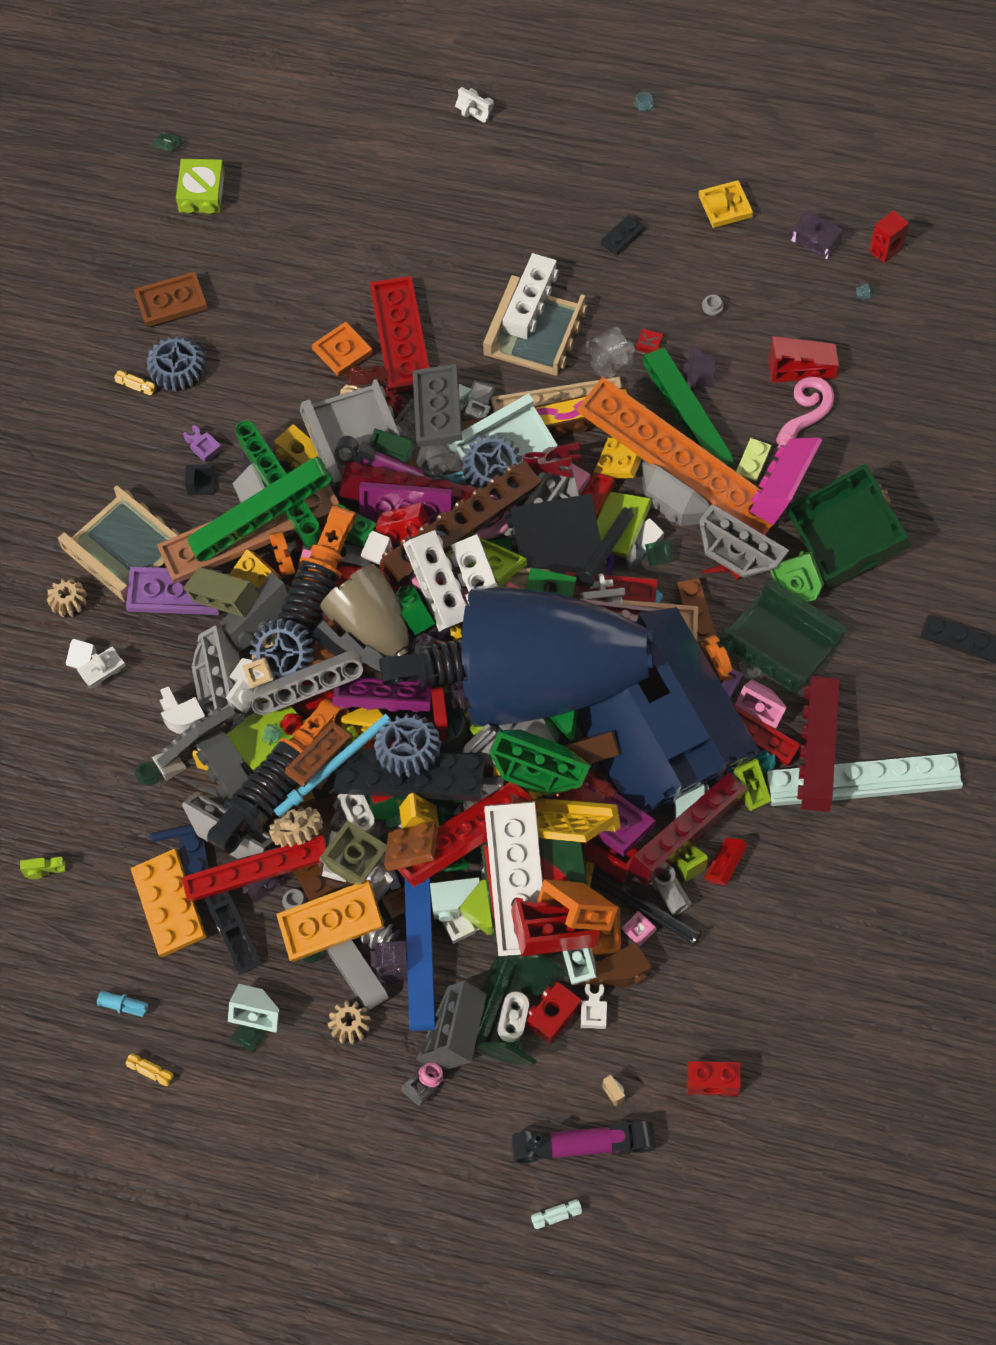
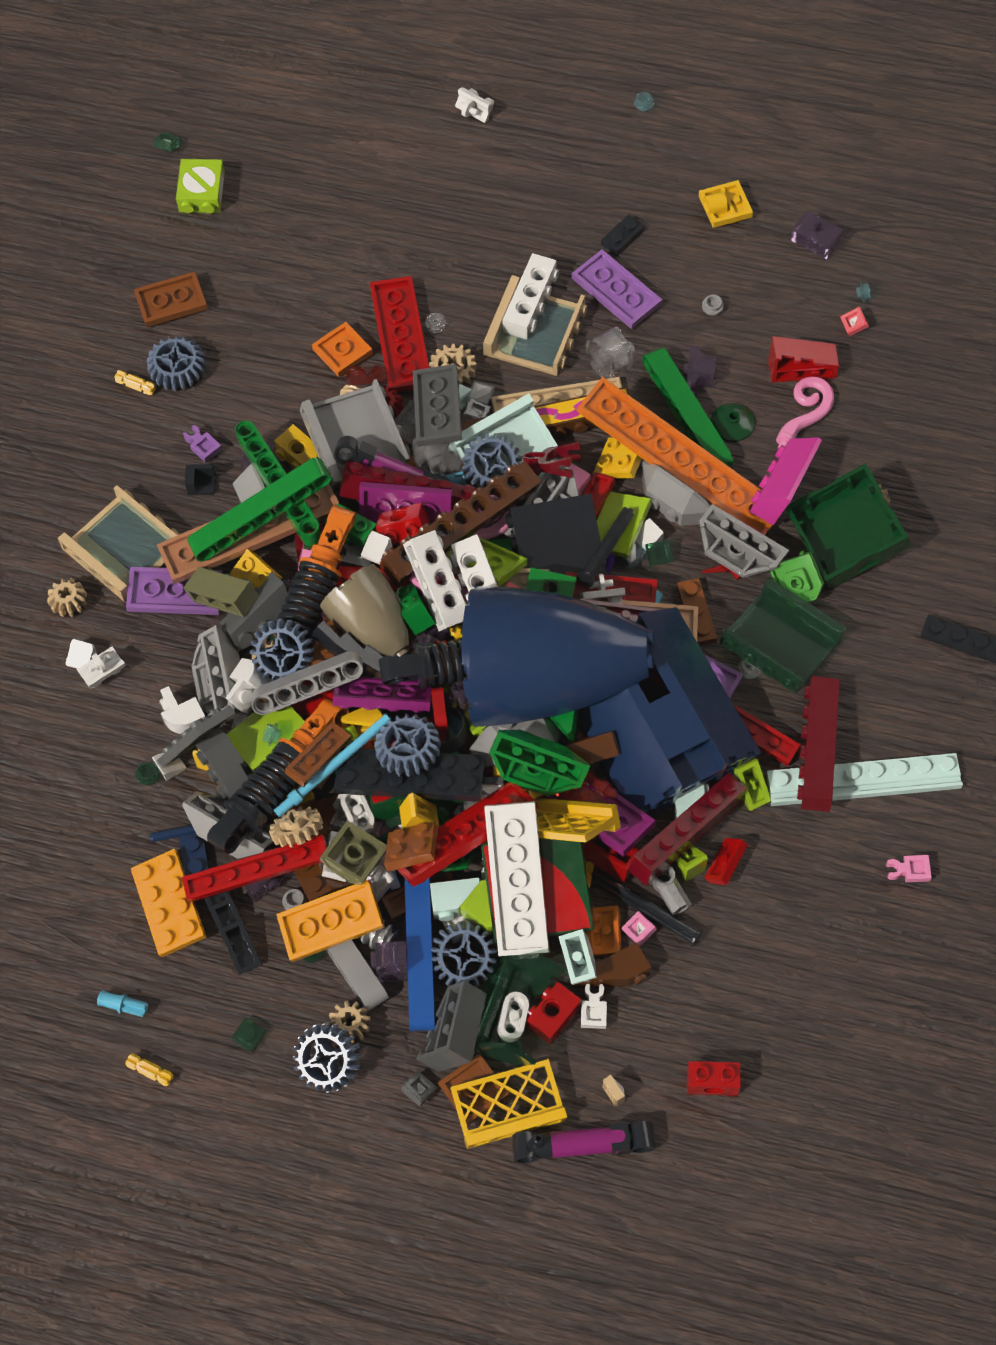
(40, 867): lime plate -> none
(253, 1009): light aqua slope -> none
(258, 673): tan tile -> none
(282, 554): orange plate -> none
(291, 723): red plate -> none
(324, 1047): none -> sand blue gear
(393, 445): dark green tile -> none
(433, 1070): bright pink plate -> none
(438, 326): none -> clear plate
(441, 951): none -> sand blue gear
(458, 357): none -> tan gear
(468, 1072): none -> dark orange plate
(482, 738): dark grey axle -> none
(520, 1123): none -> yellow fence
(543, 929): red wedge -> none
(556, 1214): light aqua axle -> none
(586, 906): orange panel -> none
(616, 289): none -> medium lavender plate
(649, 341): red tile -> none
(717, 658): orange plate -> none
(730, 429): none -> dark green dish
(753, 460): yellowish green plate -> none
(761, 703): bright pink slope -> none
(766, 761): teal plate -> none
(854, 321): none -> coral tile
(888, 236): red brick -> none
(913, 868): none -> bright pink plate

